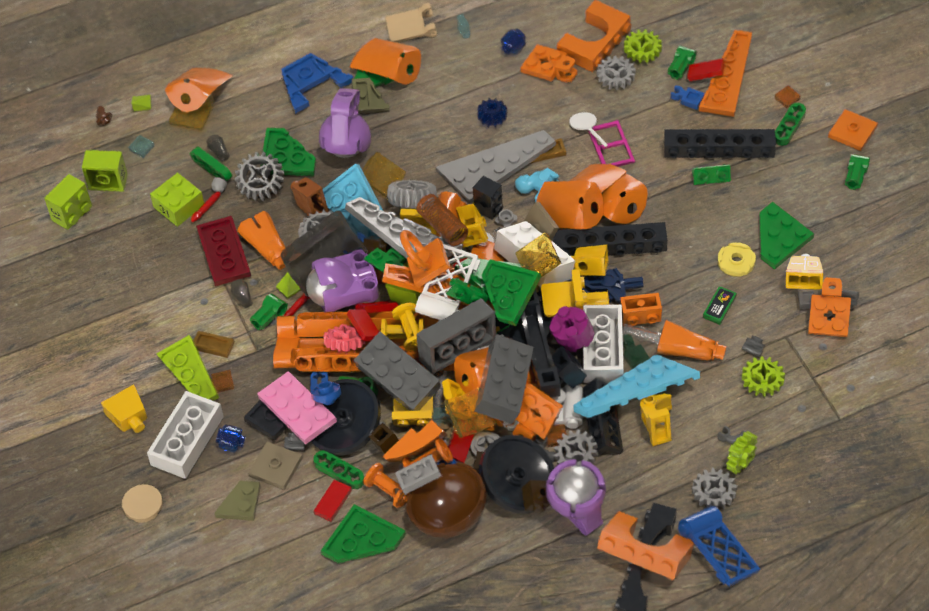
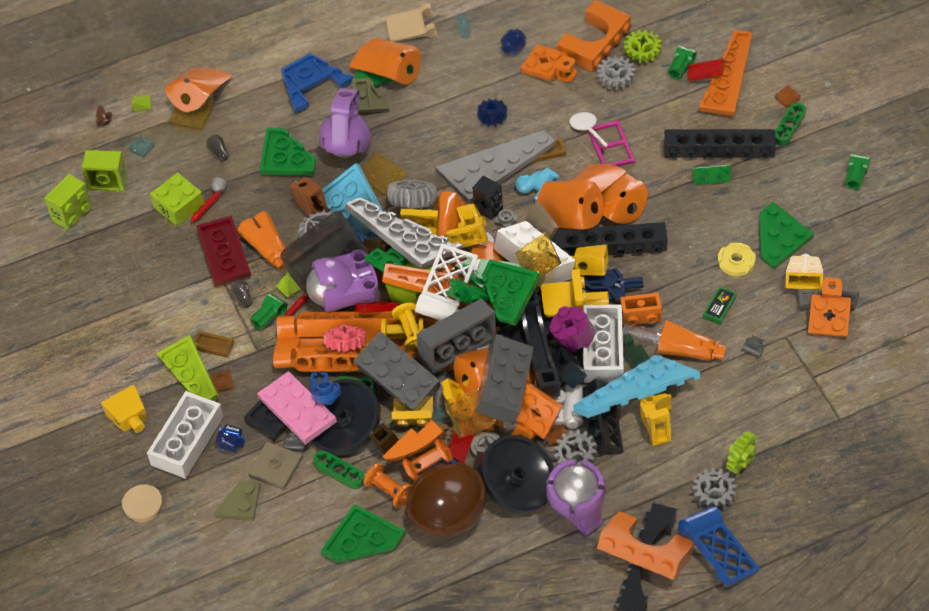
(210, 164): green beam -> none
(270, 163): light grey gear -> none
(332, 500): red tile -> none
(363, 324): red tile -> none
(418, 474): light grey bracket -> none
(427, 261): orange tile -> none
(432, 210): dark orange piece -> none
(535, 496): dark brown brick -> none
(689, 98): blue plate -> none
(727, 437): dark grey arm -> none
(771, 372): lime gear -> none
(852, 130): orange plate -> none

